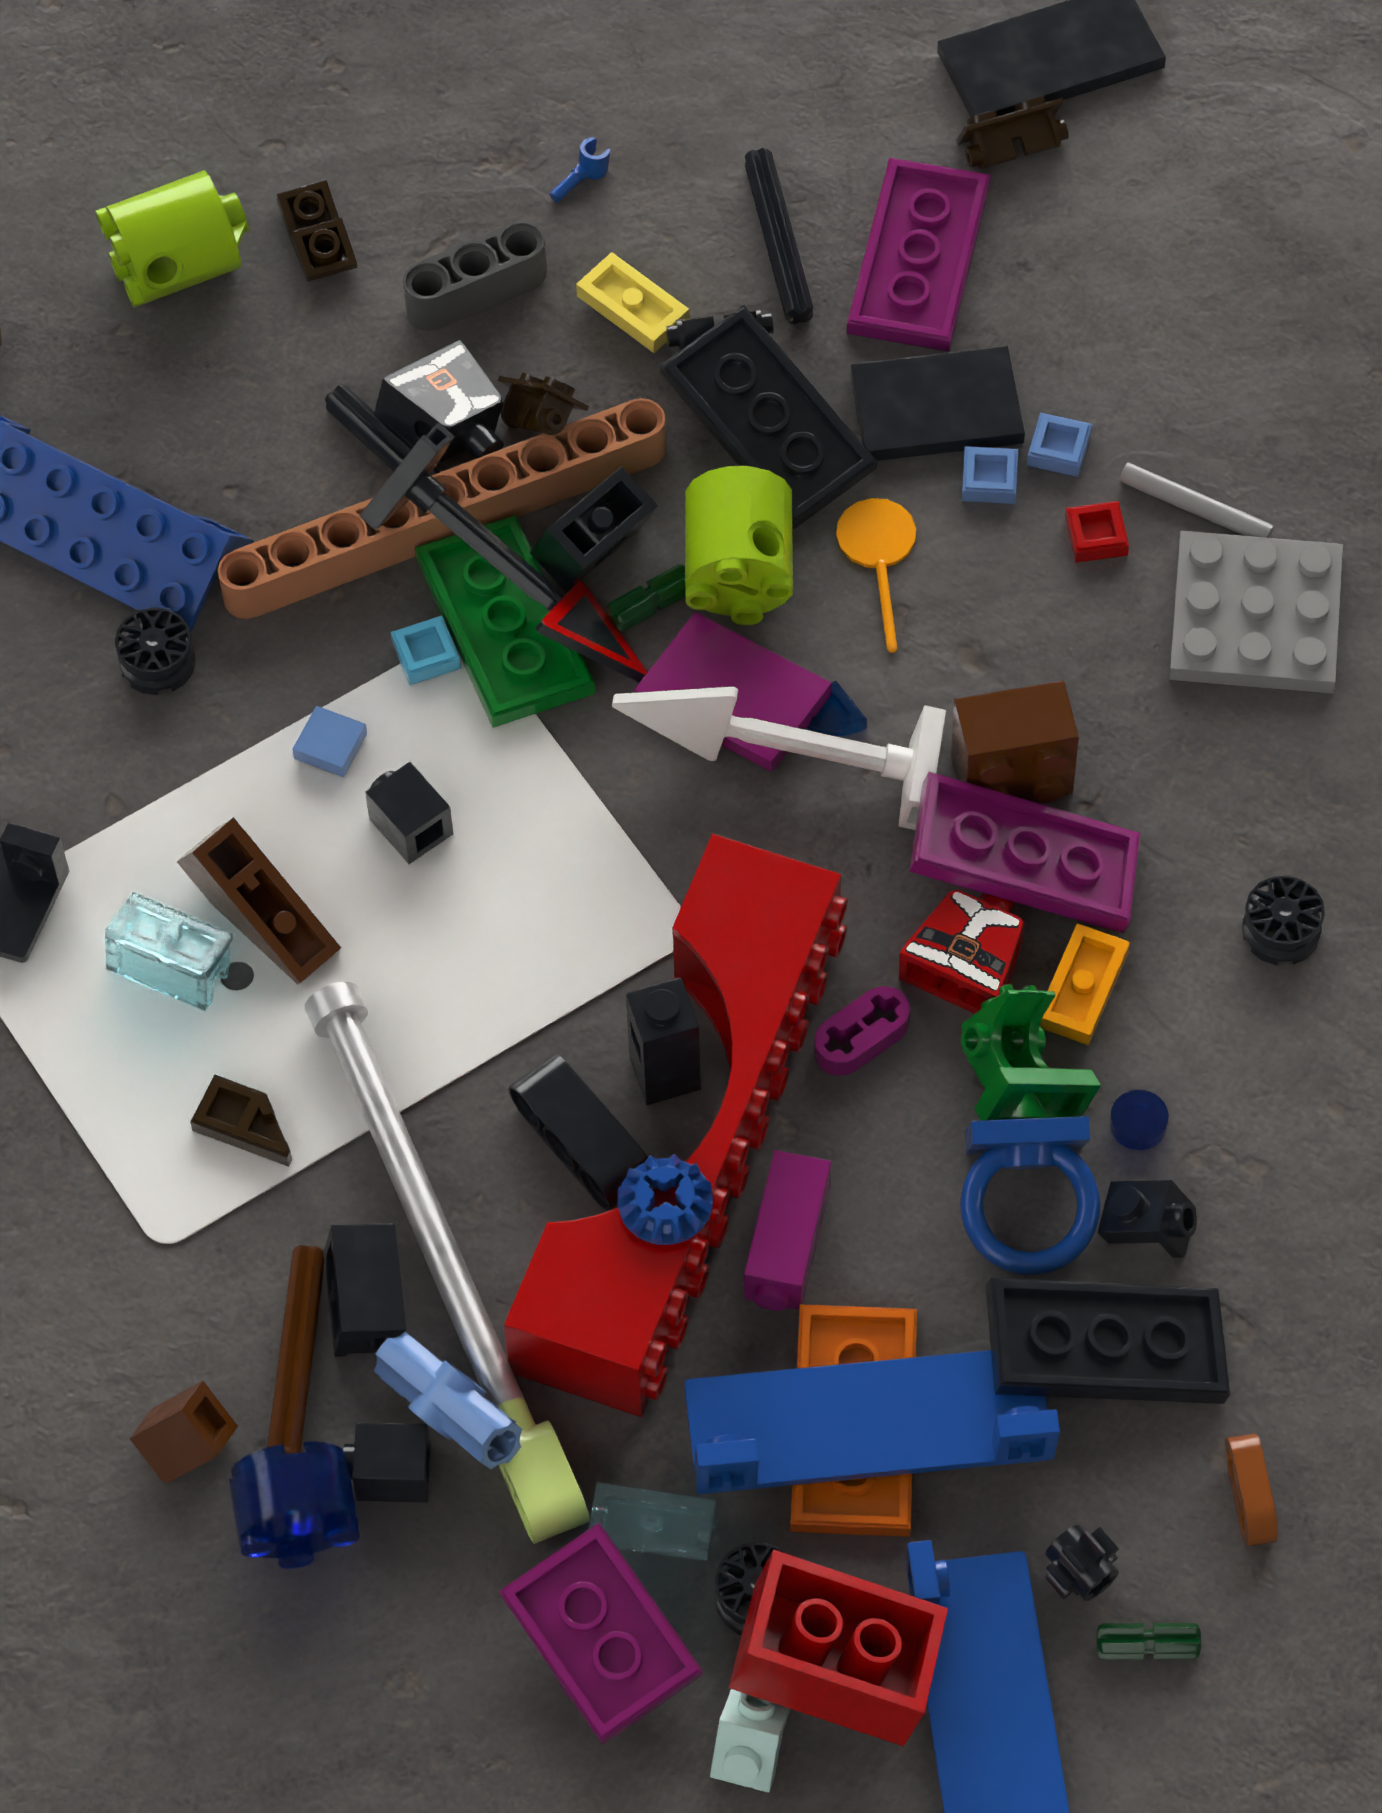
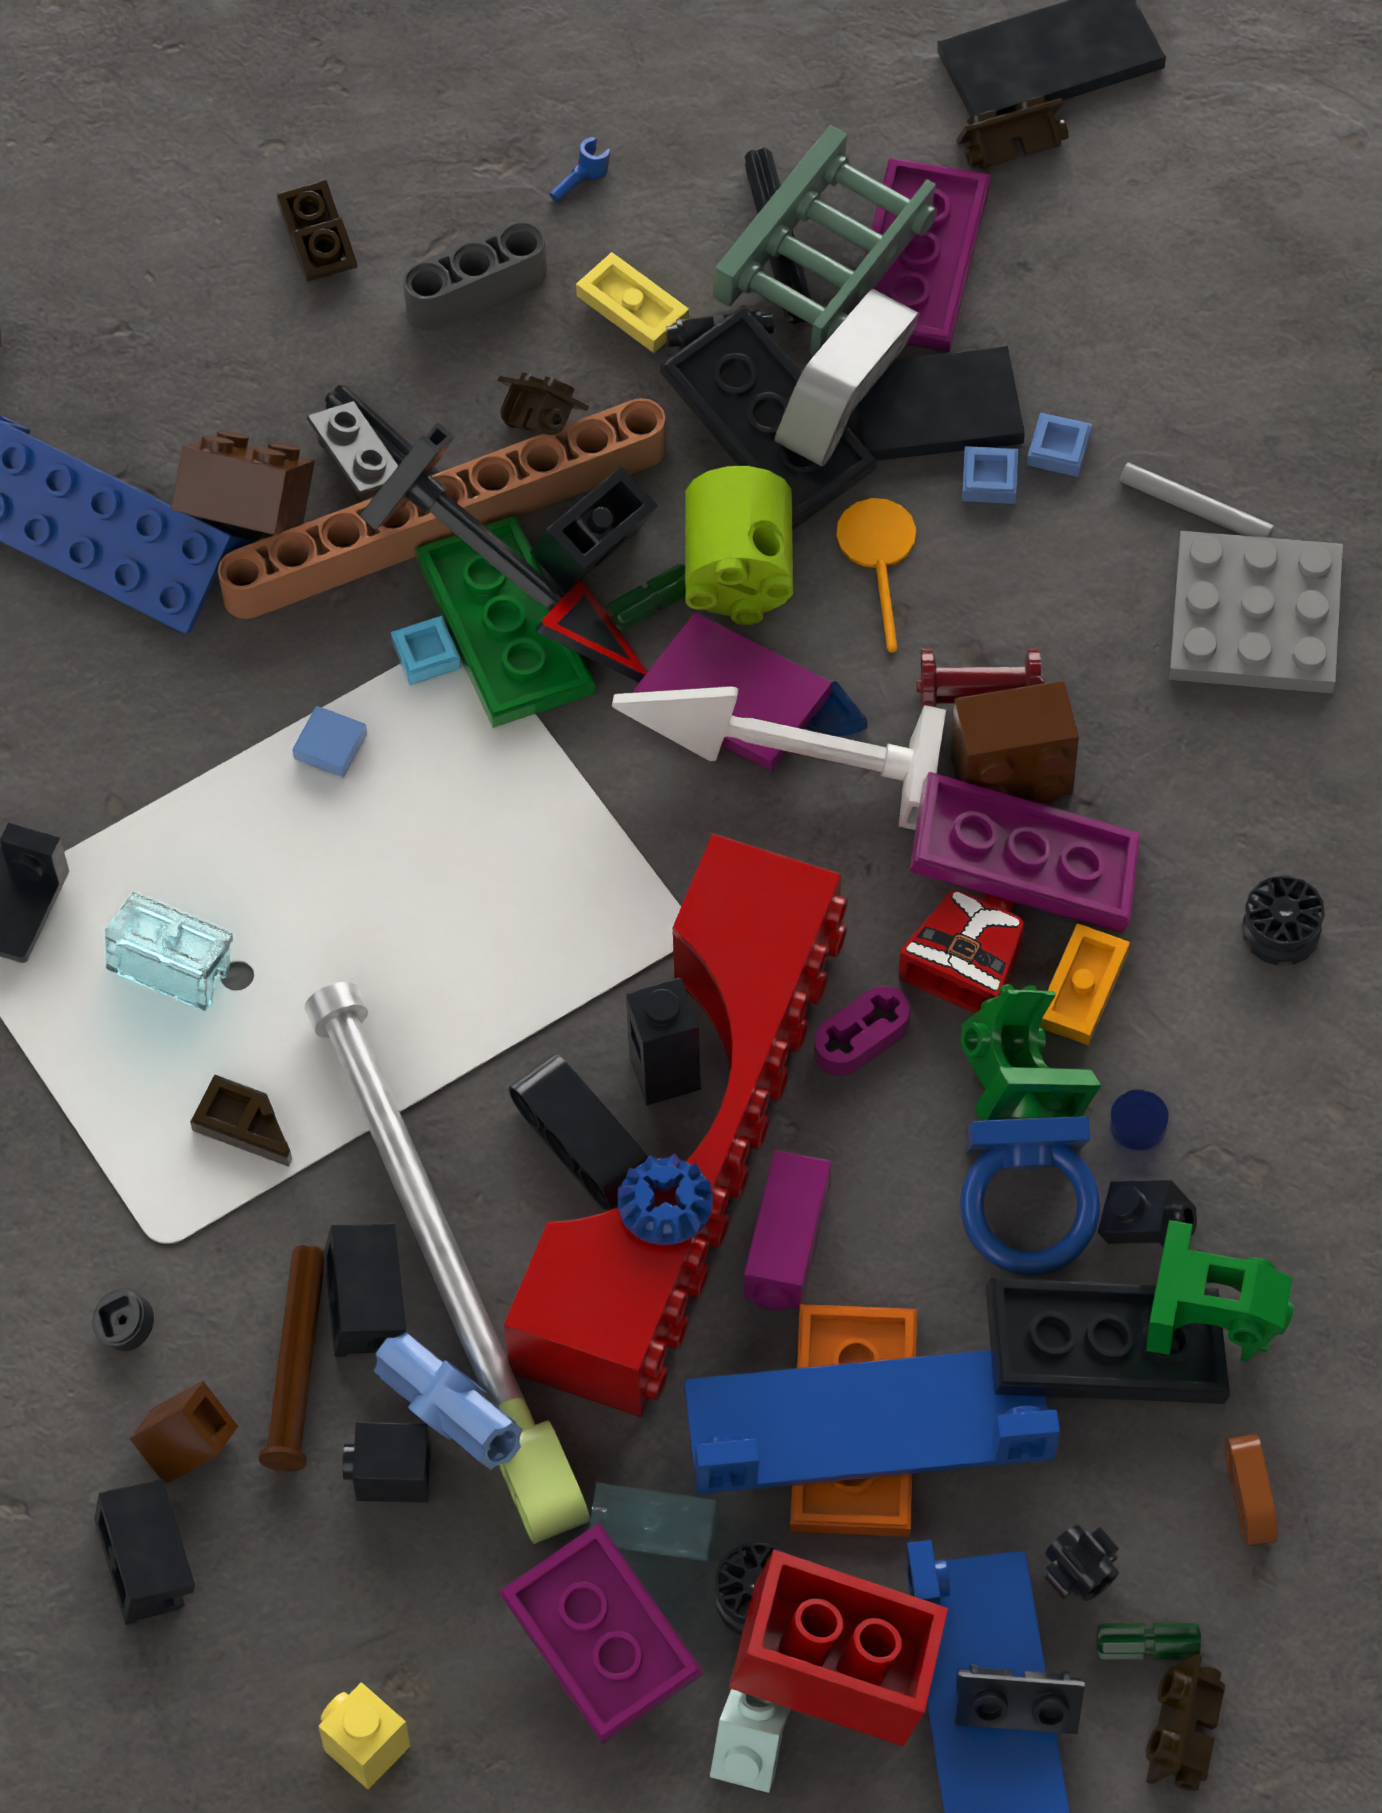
(123, 1320): none -> black tile
(143, 1550): none -> black hinge
(161, 634): black wheel -> none
(173, 237): lime cylinder -> none
(243, 482): none -> reddish brown brick
(258, 900): reddish brown slope -> none
(293, 1503): clear blue brick -> none
(354, 448): none -> hinge
(363, 1734): none -> light yellow brick
(408, 812): black brick -> none
(447, 391): black torso -> none
(800, 200): none -> sand green fence
(843, 375): none -> light grey beam
(945, 684): none -> dark red hose
(1019, 1703): none -> black hinge
(1097, 531): red tile -> none
(1180, 1296): none -> green tile
(1188, 1698): none -> dark brown hinge

